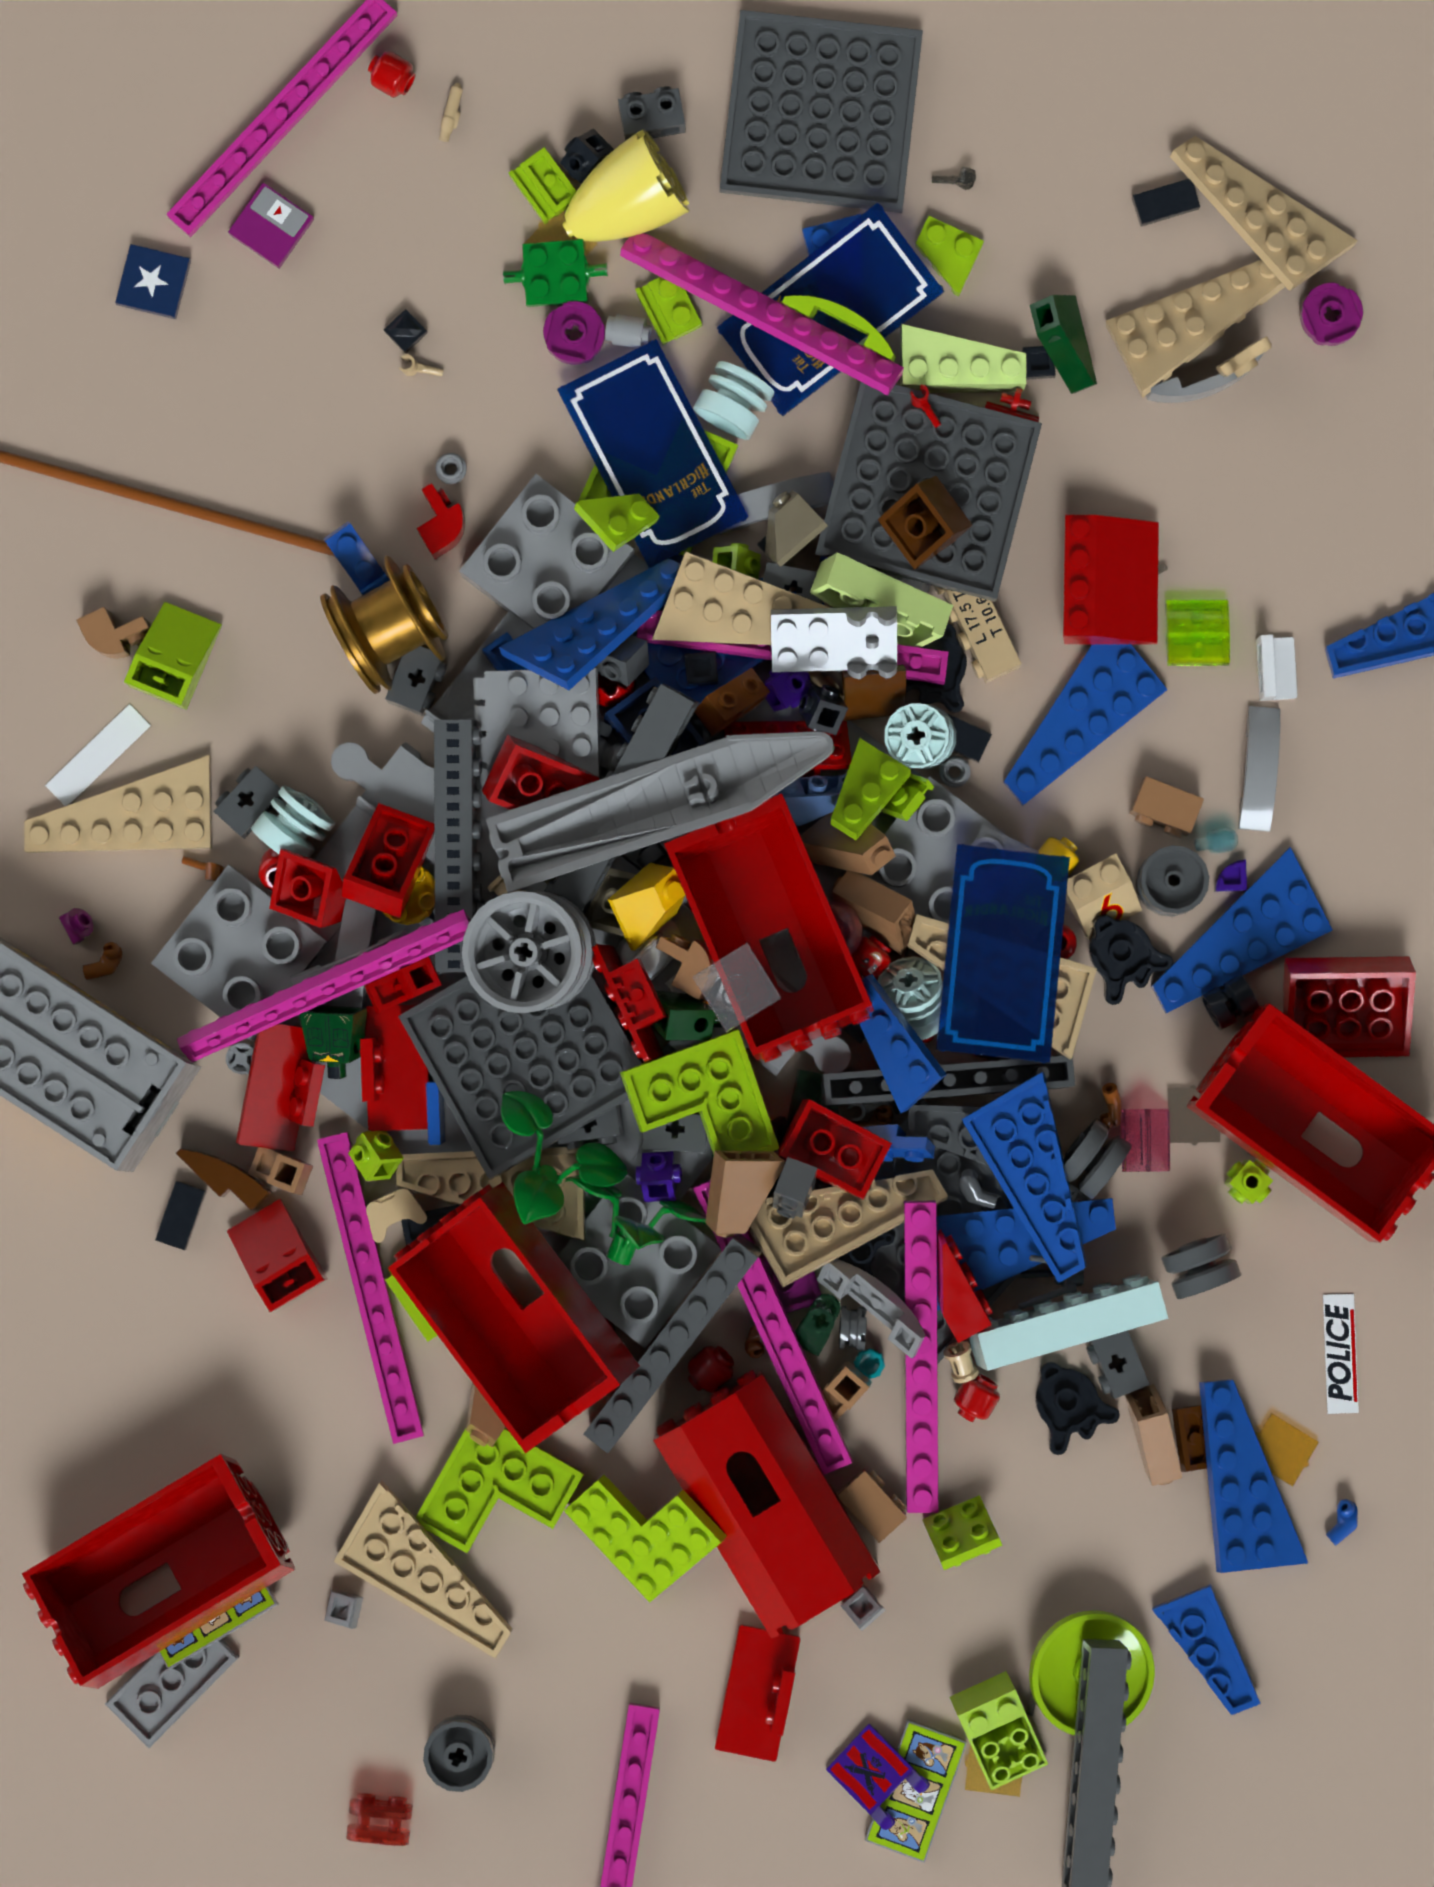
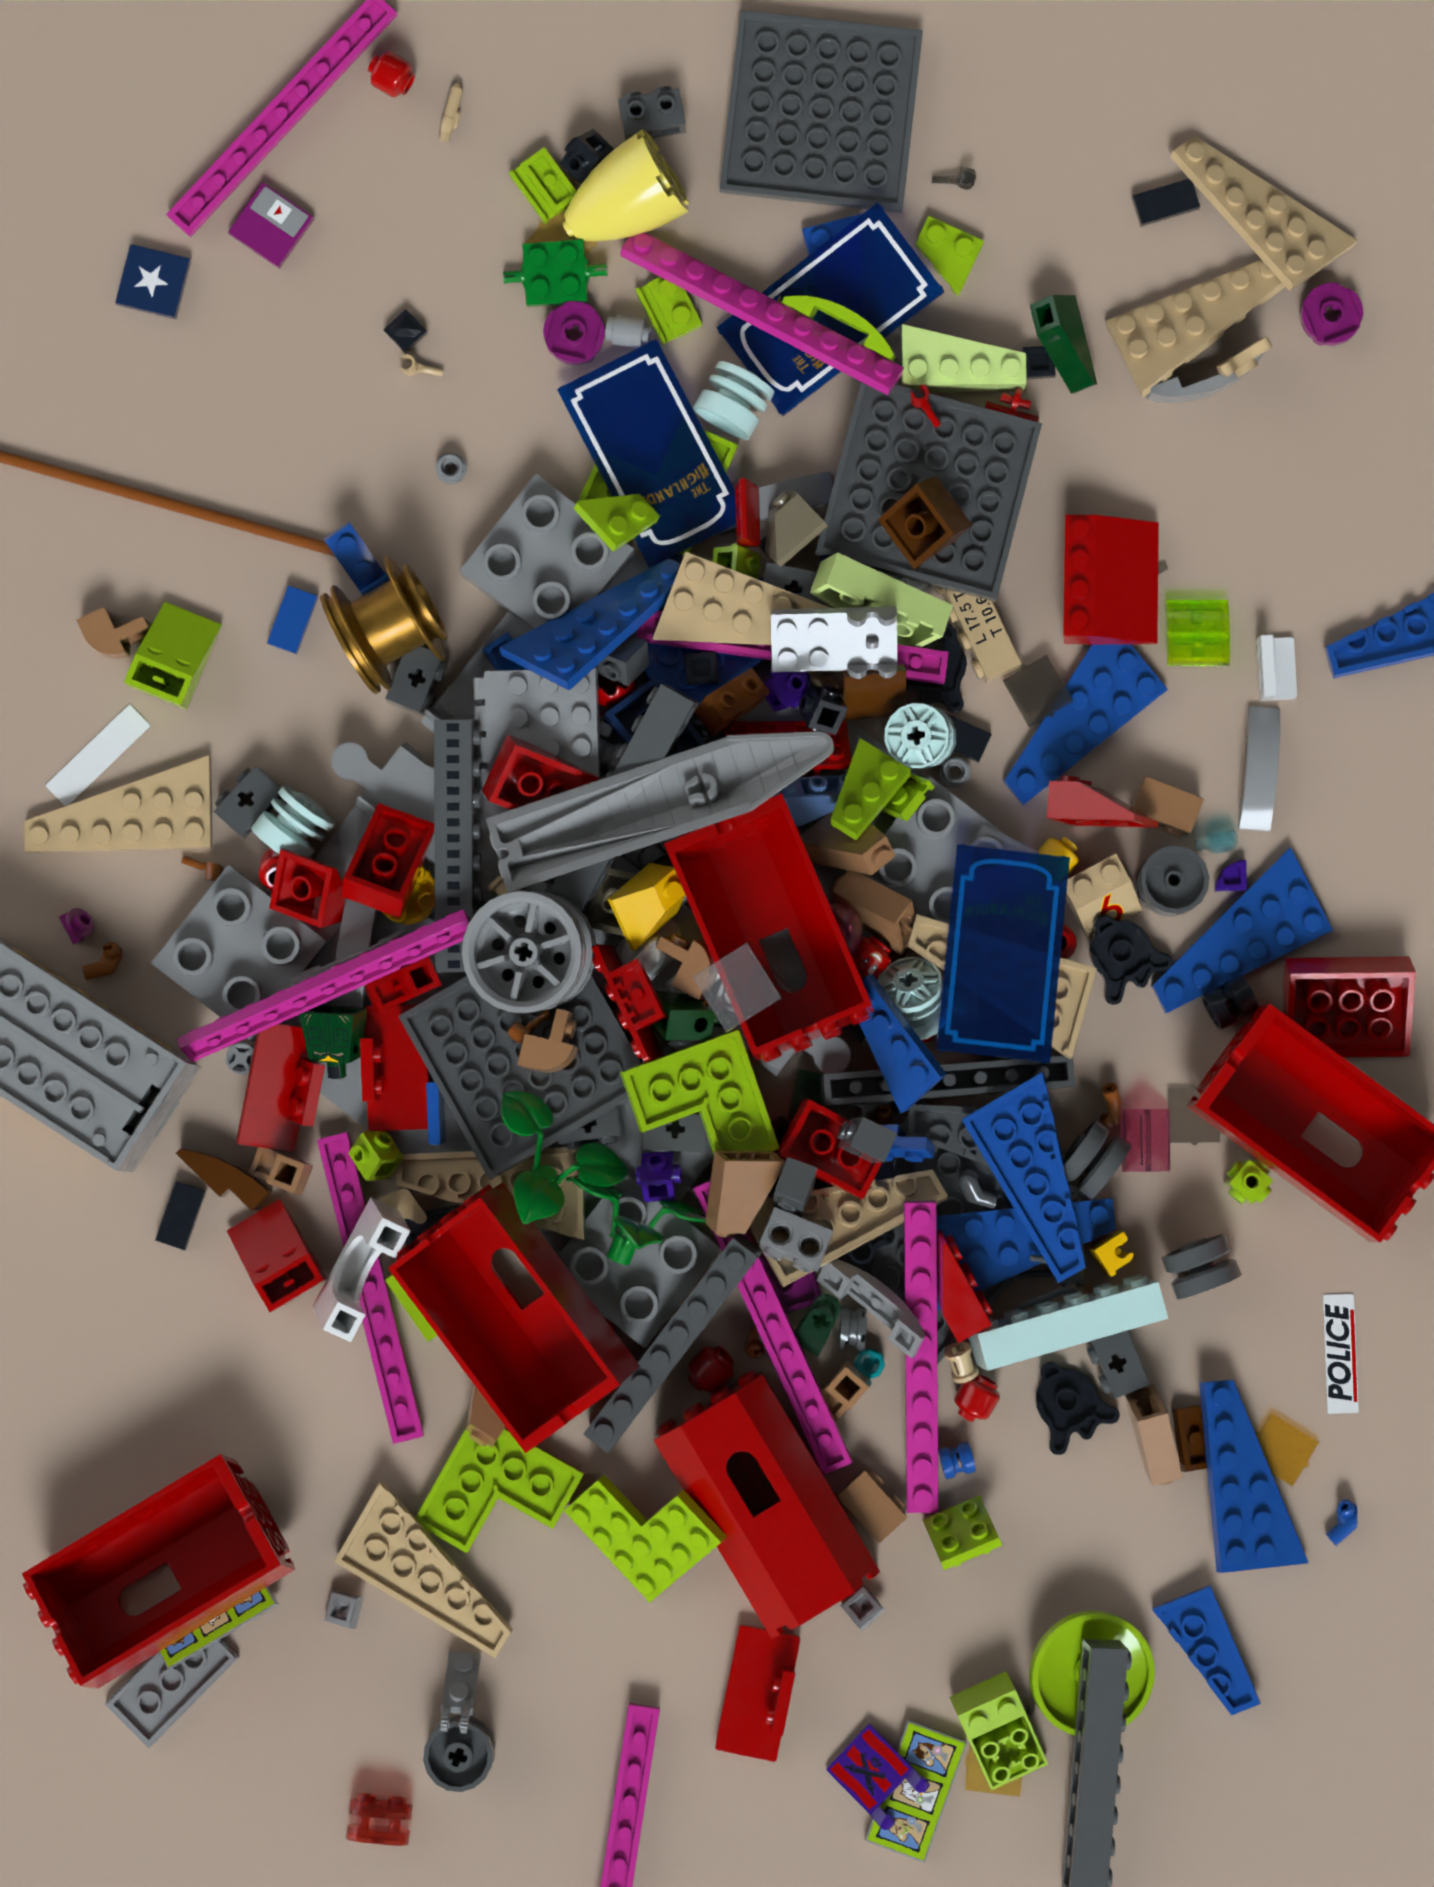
(292, 620): none -> blue tile
(338, 1303): none -> white arch
(446, 528): red brick -> none
(460, 1688): none -> light grey hinge
(518, 1031): none -> dark orange hand
(551, 1053): none -> medium nougat brick
(747, 514): none -> red slope
(799, 1232): none -> light grey brick
(866, 1139): none -> dark grey brick
(950, 1463): none -> blue wheel
(1038, 690): none -> clear smoke piece
(1081, 804): none -> red slope
(1106, 1253): none -> yellow hinge

